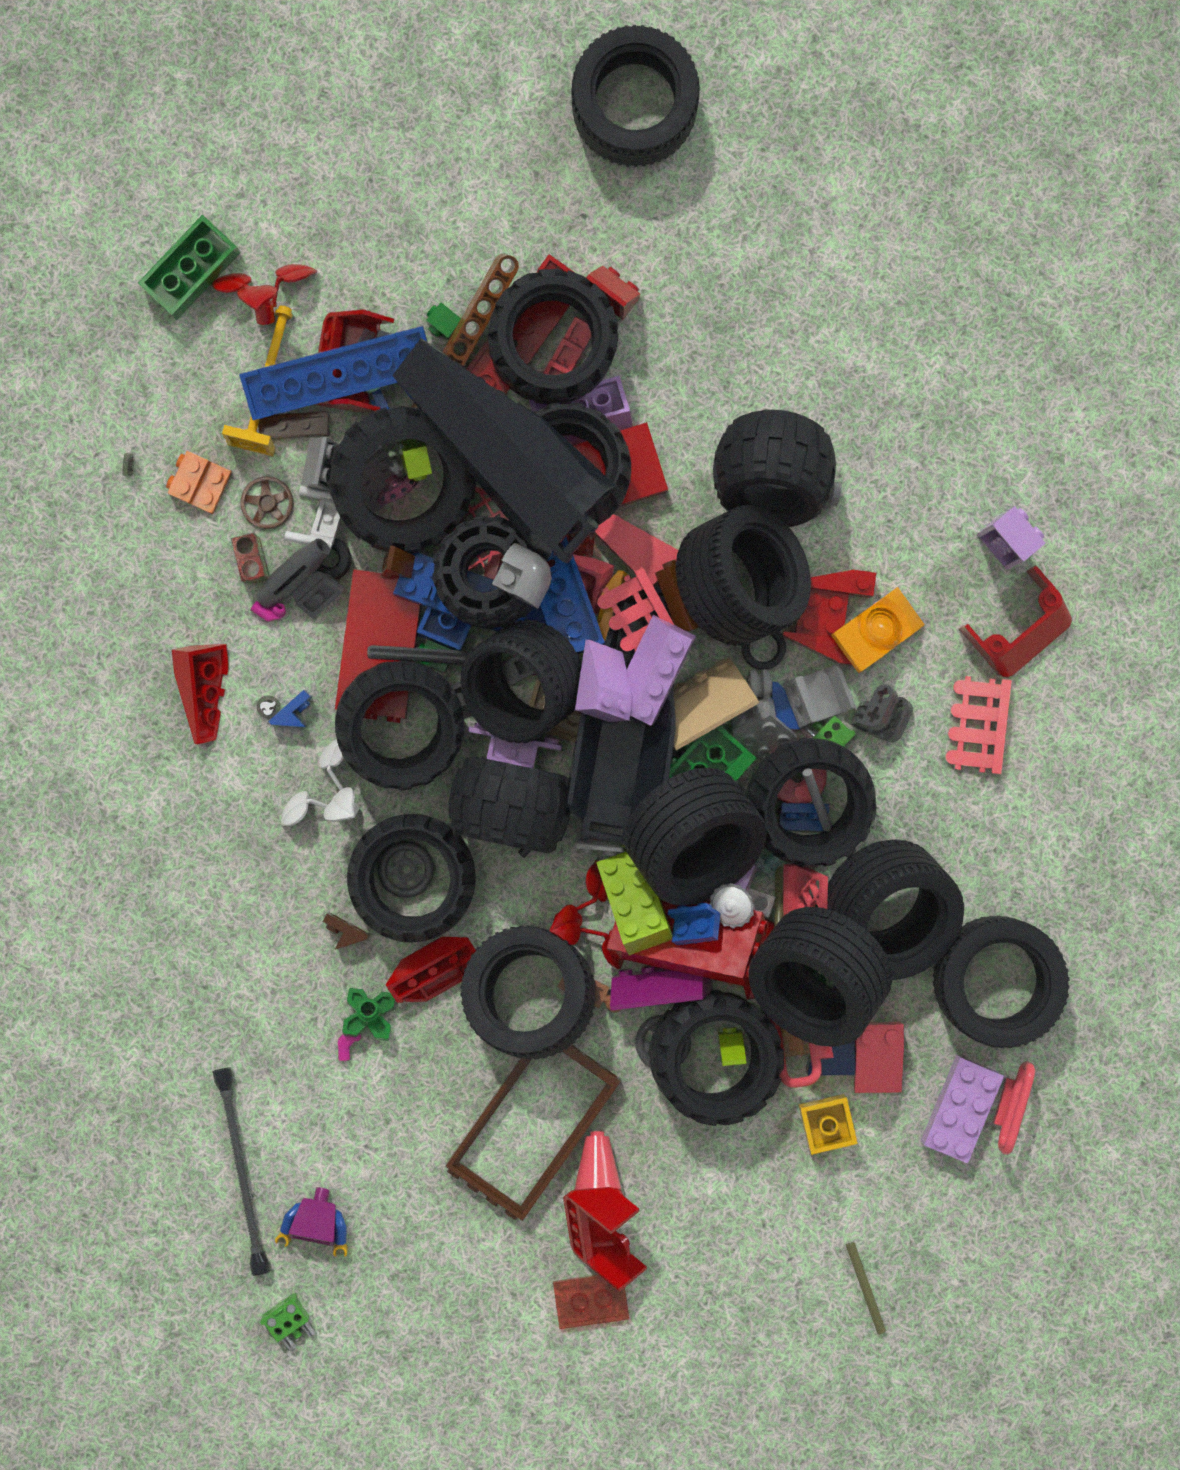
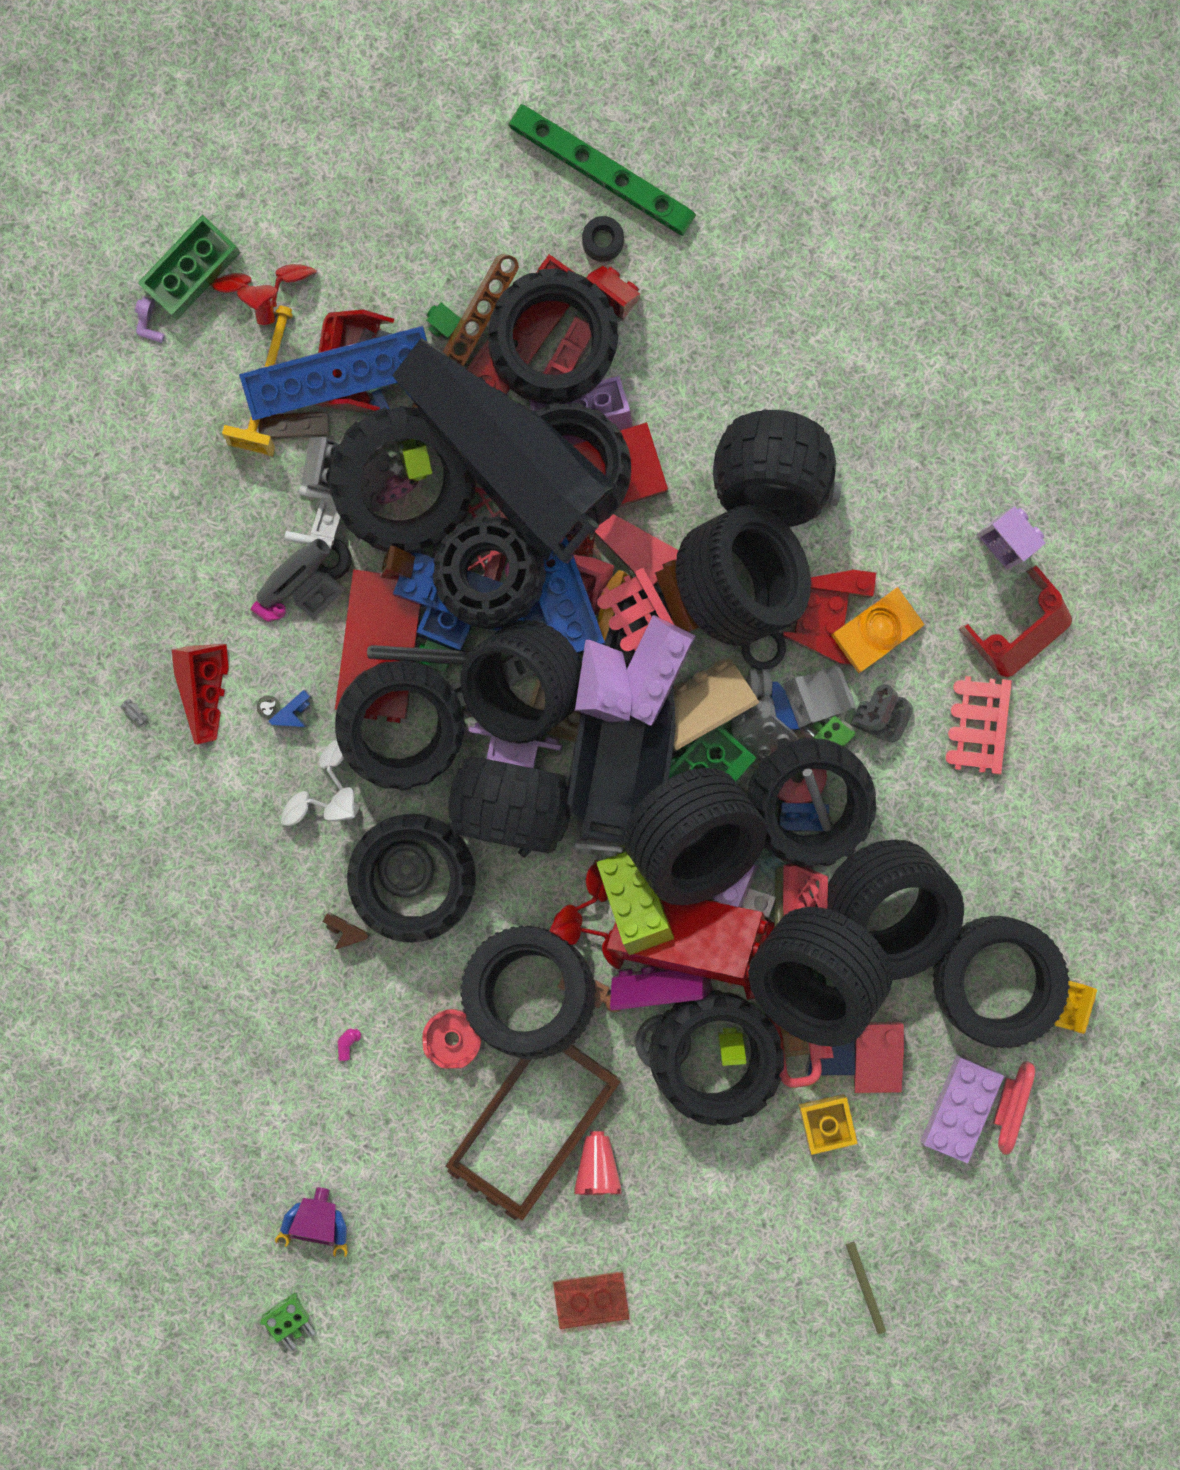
(128, 464): clear smoke tile -> none
(134, 712): none -> light grey piece
(145, 309): none -> lavender plate
(198, 481): orange plate -> none
(258, 1262): dark grey hose -> none
(260, 560): clear red piece -> none
(266, 502): reddish brown wheel -> none
(359, 1021): green plant -> none
(430, 970): red wedge -> none
(439, 1050): none -> coral plate
(524, 575): light grey brick -> none
(592, 1226): red windscreen -> none
(601, 169): none -> green beam
(608, 224): none -> black tyre
(642, 47): black tyre -> none
(695, 924): blue bracket -> none
(733, 904): white piece -> none
(1078, 1007): none -> yellow bracket

